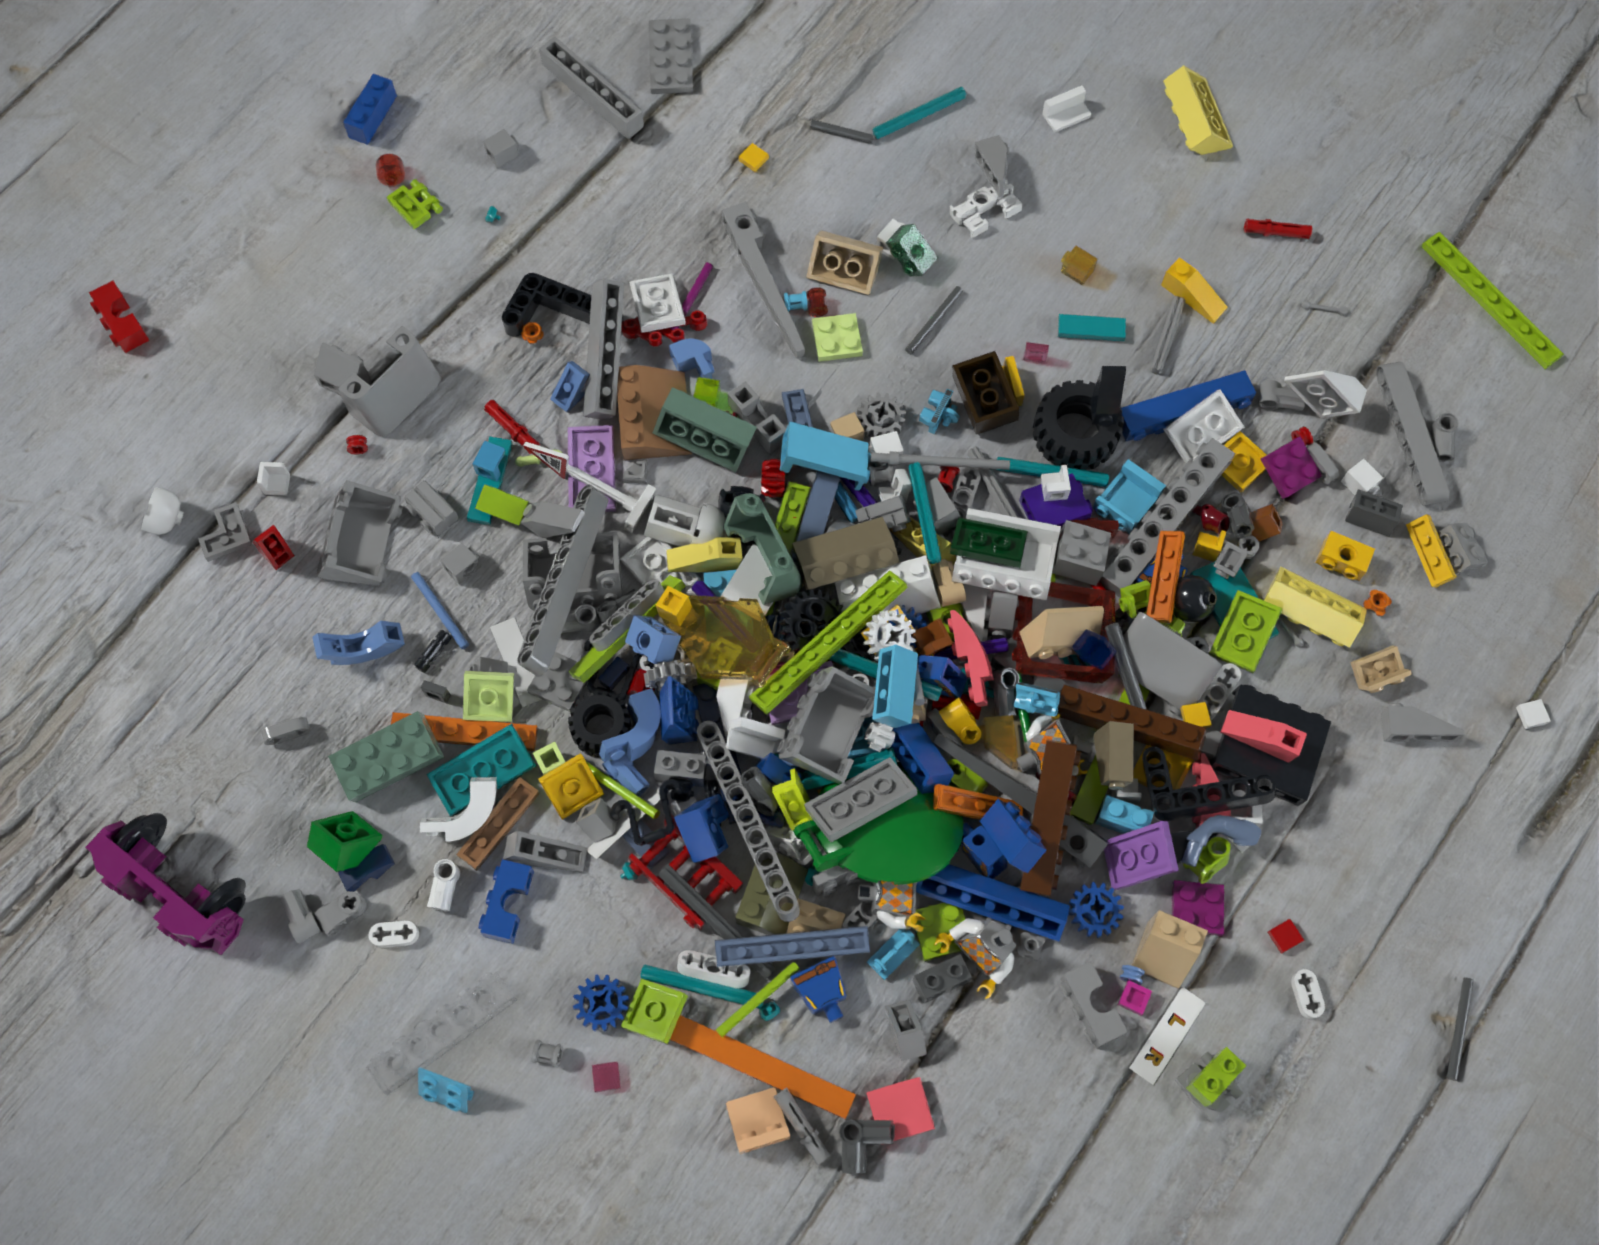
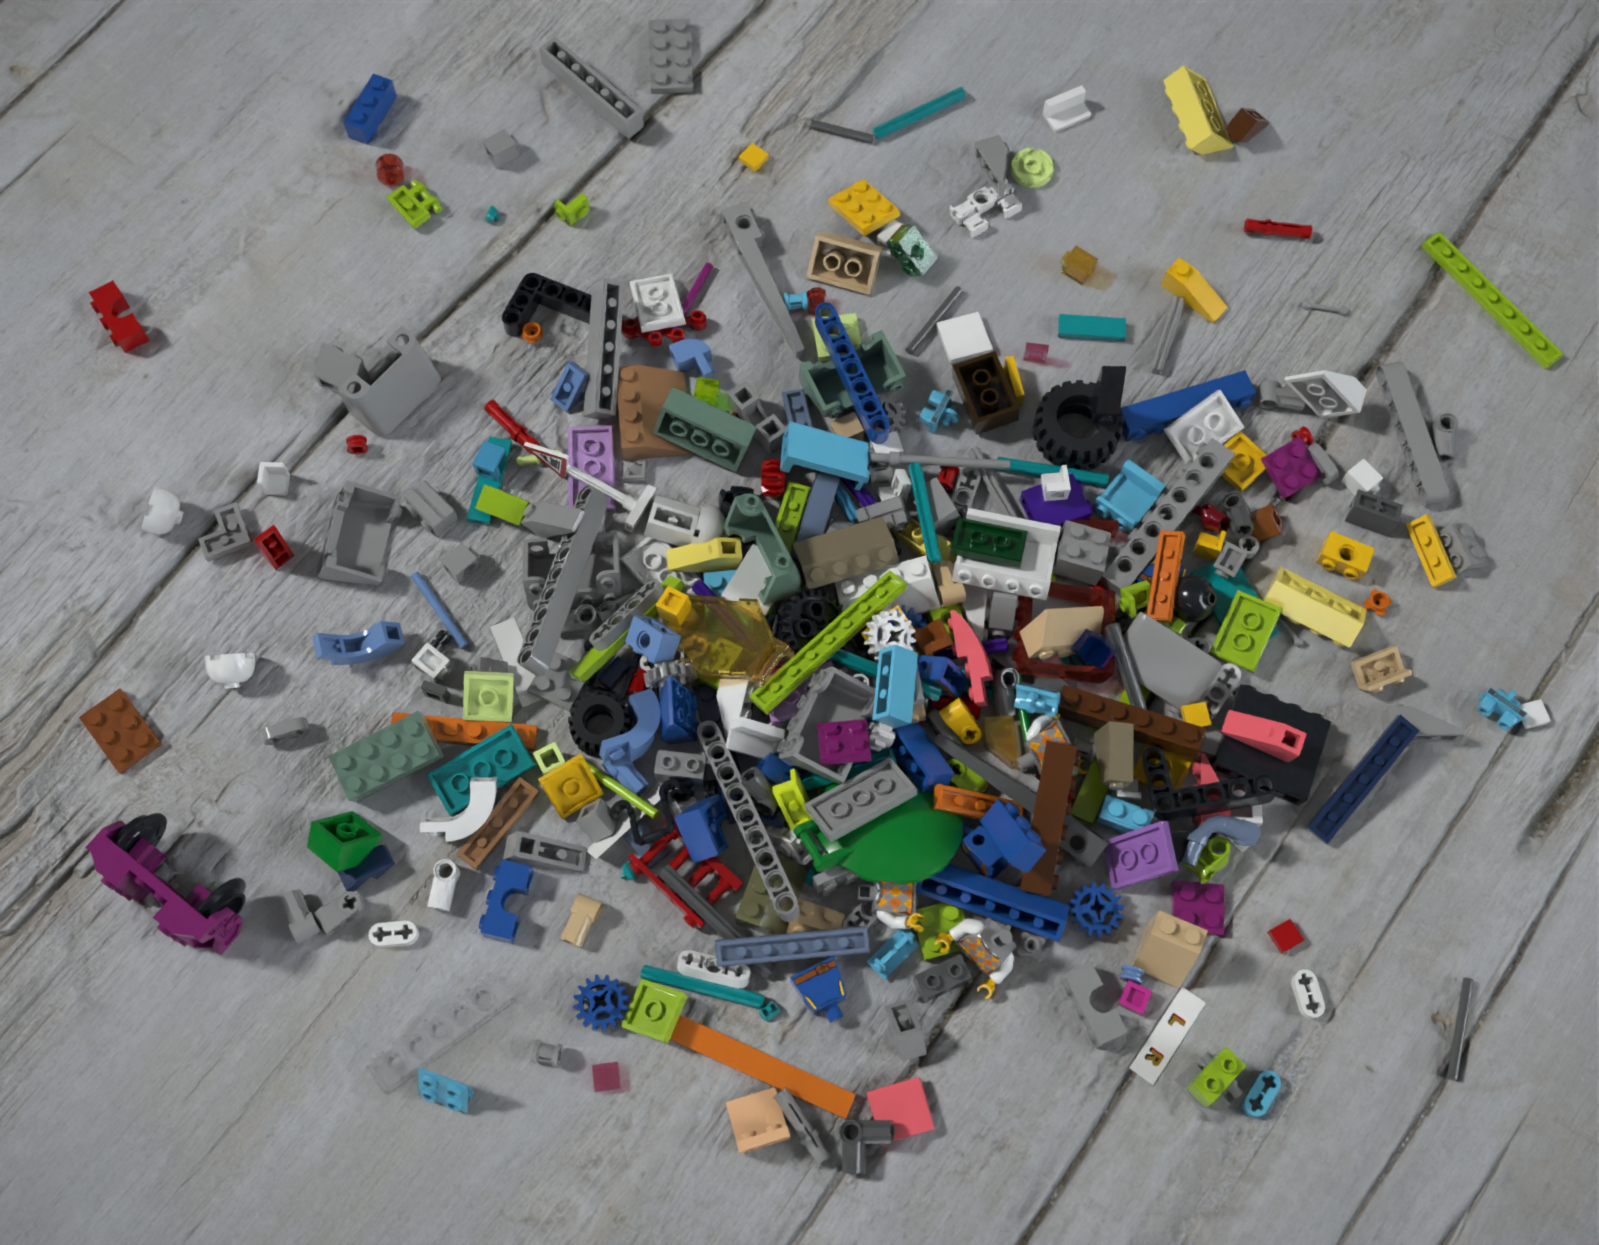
(120, 731): none -> dark orange plate
(230, 668): none -> white cylinder
(432, 662): none -> white bracket
(575, 210): none -> lime bracket
(583, 914): none -> tan piece
(757, 999): lime bar -> none
(827, 390): none -> sand green windscreen
(843, 742): none -> magenta plate
(855, 381): none -> blue beam
(863, 207): none -> yellow plate
(964, 337): none -> white tile
(1031, 168): none -> yellowish green tile
(1246, 125): none -> reddish brown slope
(1266, 1097): none -> medium azure beam
(1362, 779): none -> dark blue plate
(1502, 704): none -> medium azure hips

